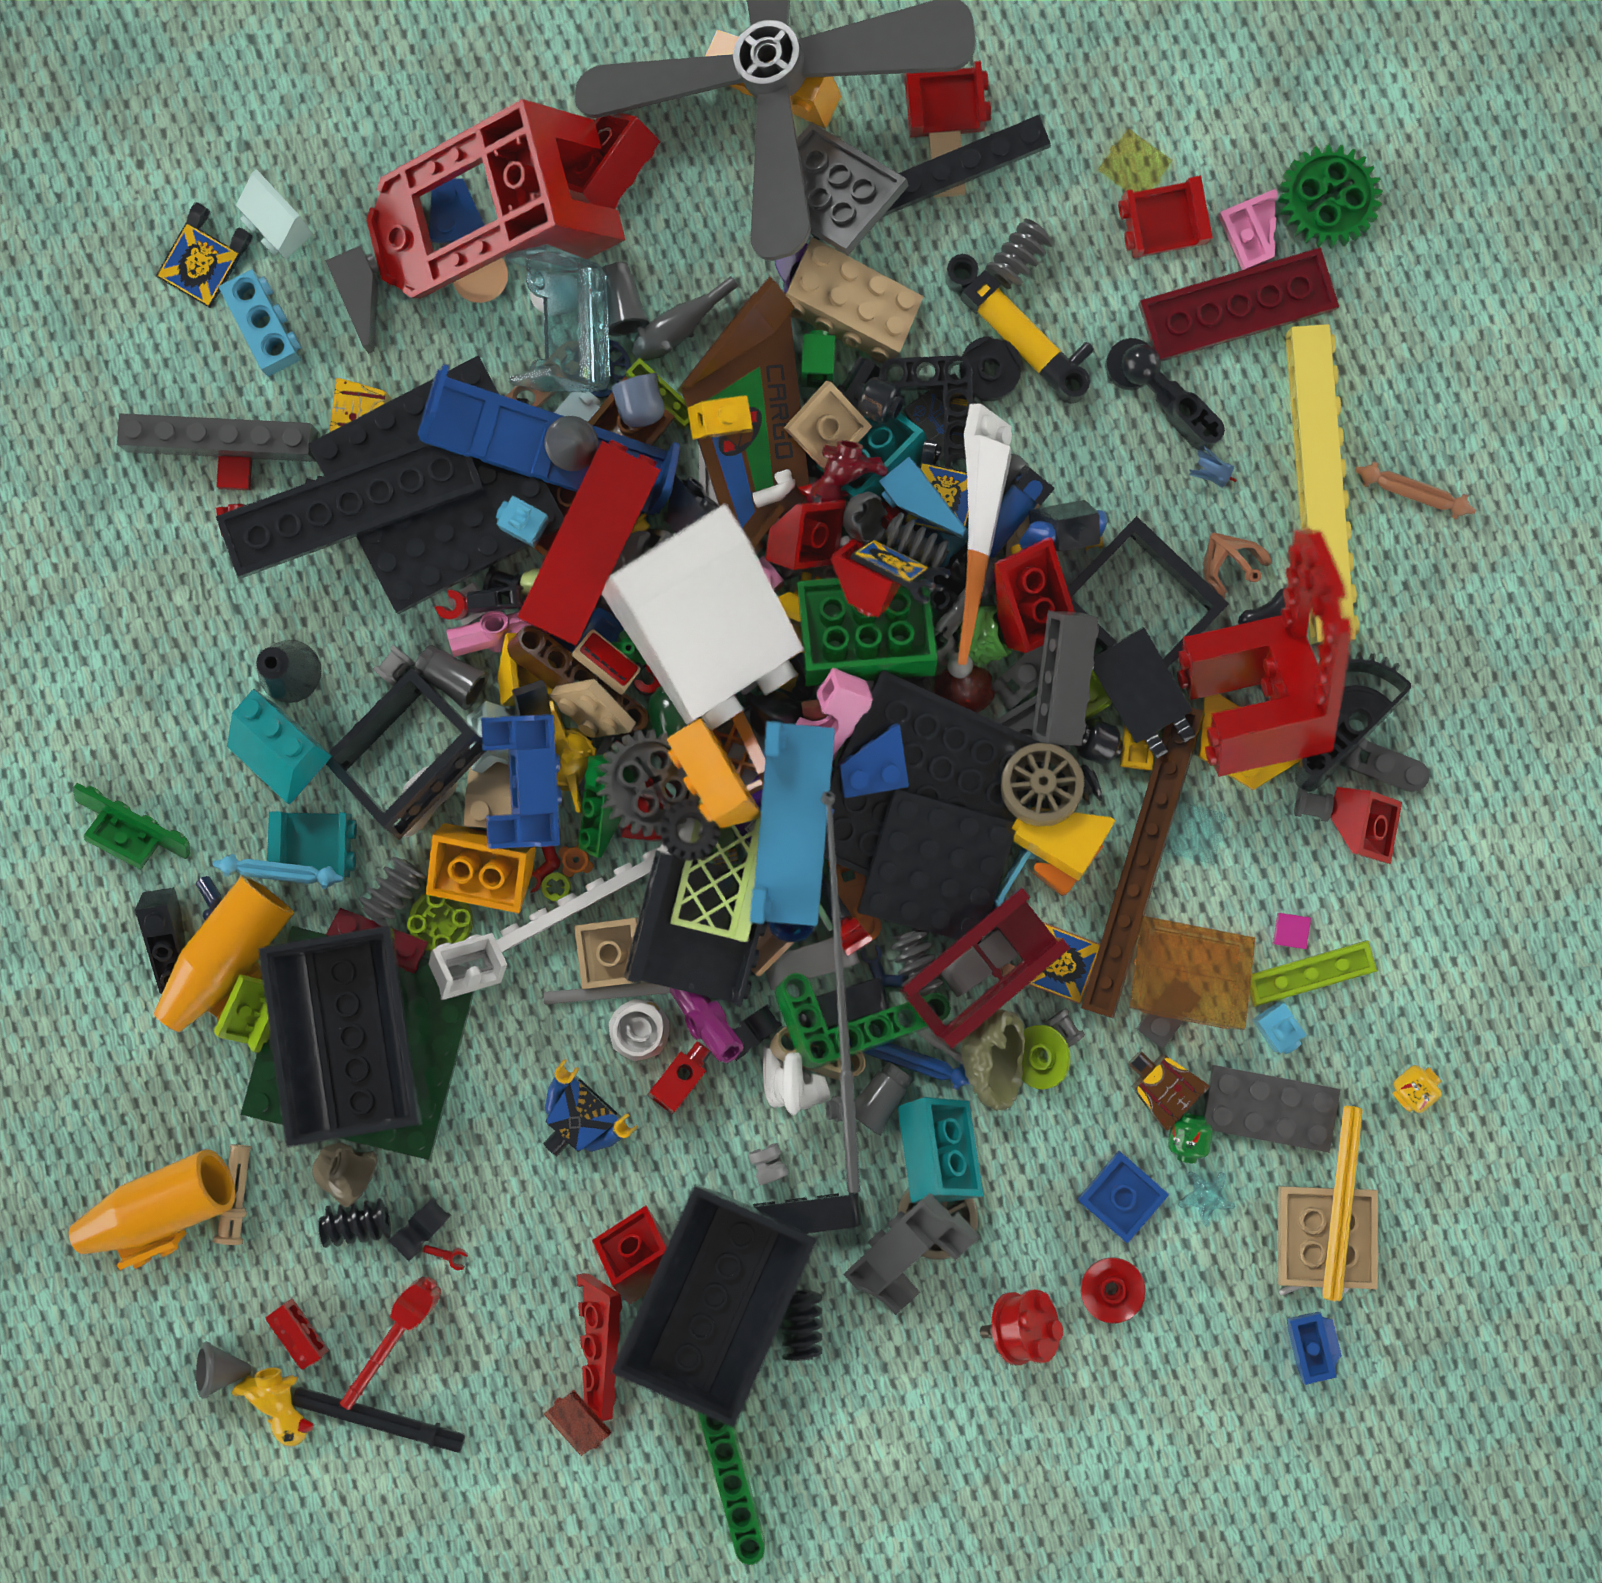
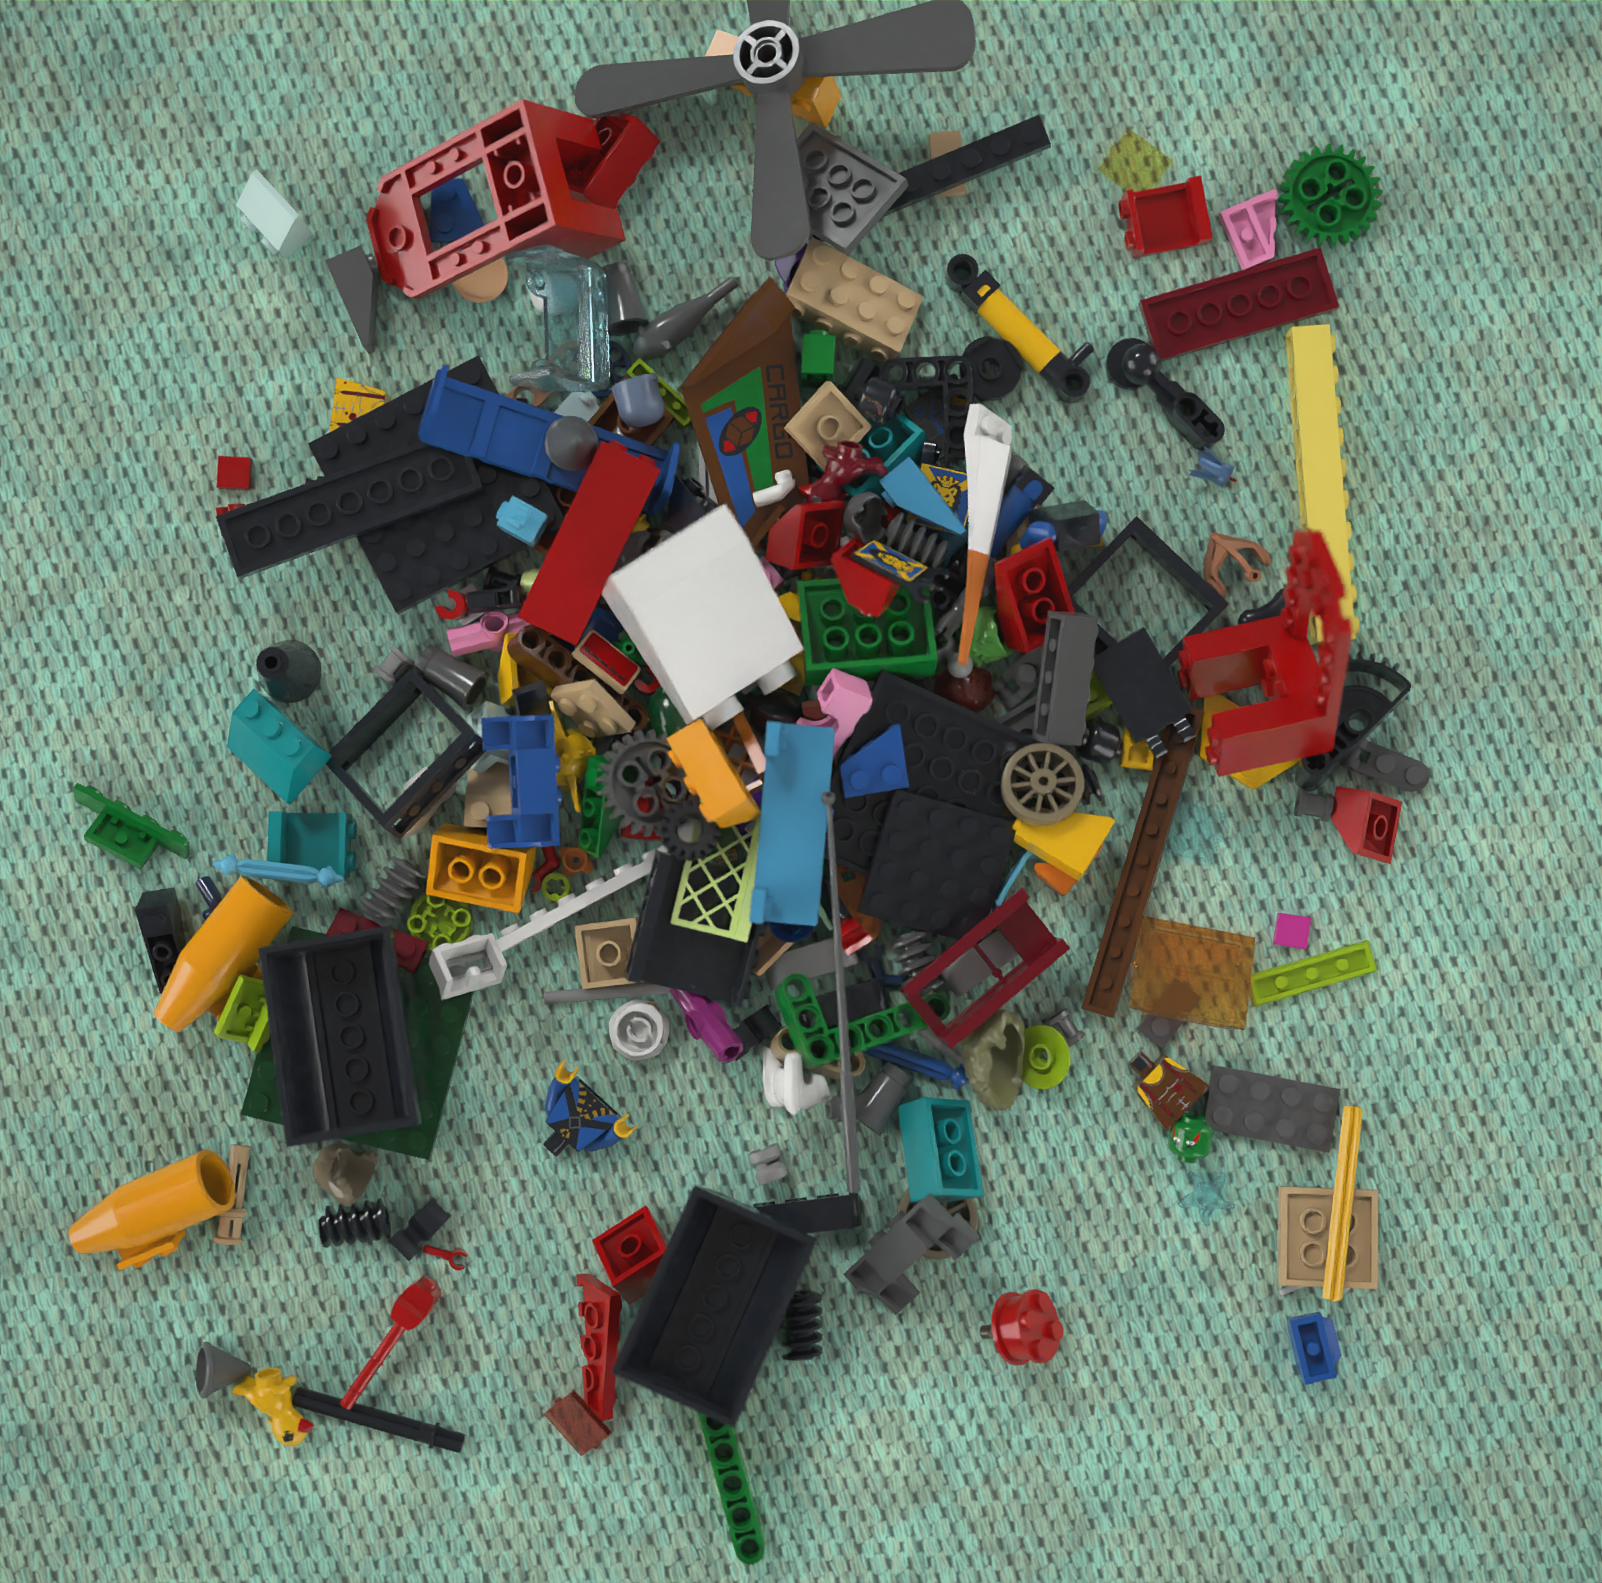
(200, 261): flag -> none
(216, 437): dark grey brick -> none
(247, 316): medium azure brick -> none
(297, 1334): red bracket -> none
(670, 1089): red torso -> none
(720, 417): yellow torso -> none
(801, 691): black arm -> none
(947, 101): red panel -> none
(1019, 253): dark grey piece -> none
(1071, 972): flag -> none
(1123, 1196): blue plate -> none
(1124, 1302): red dish -> none
(1280, 1028): medium azure brick -> none
(1415, 490): nougat wheel -> none
(1417, 1088): yellow head -> none

